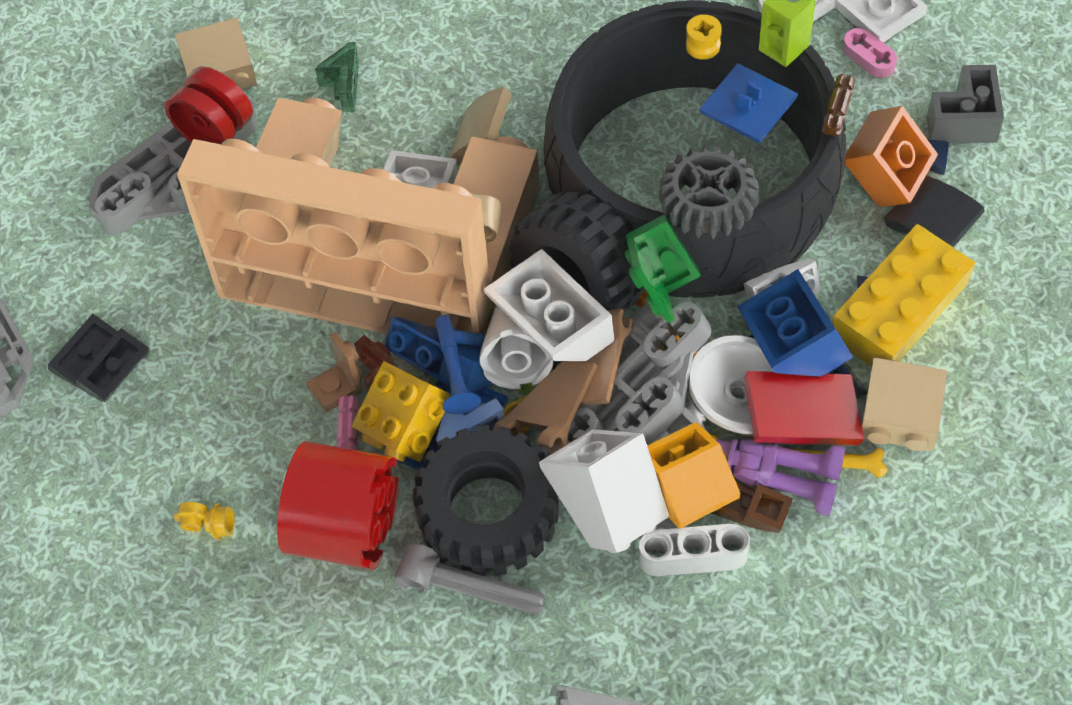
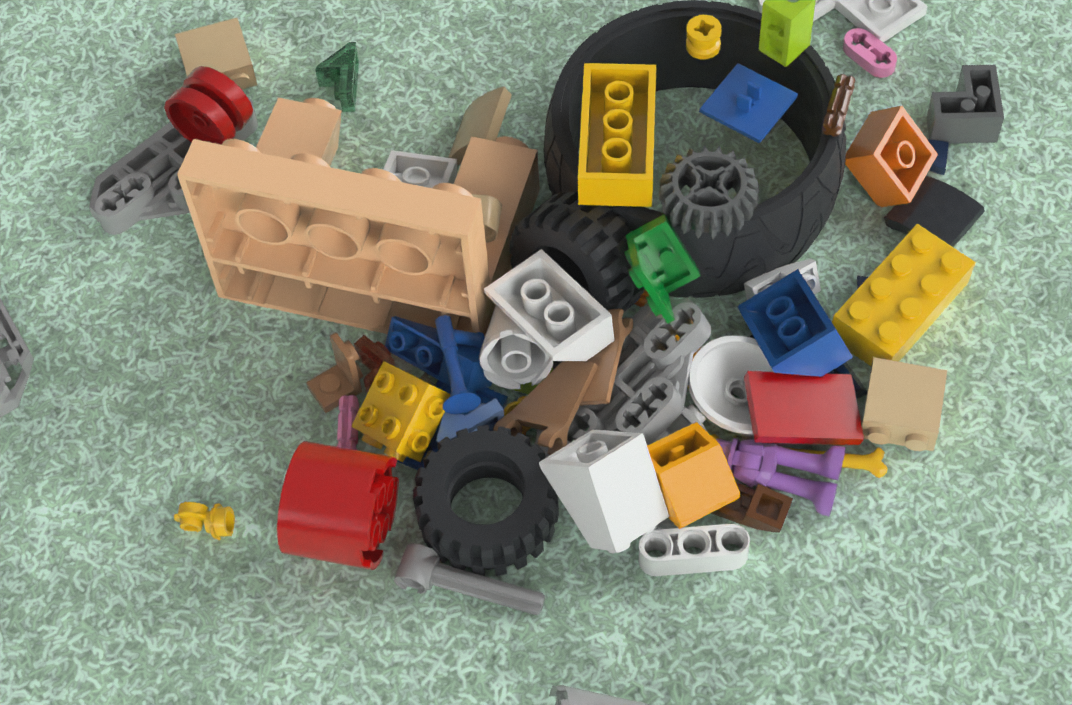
(98, 358): black slope -> none
(617, 135): none -> yellow brick

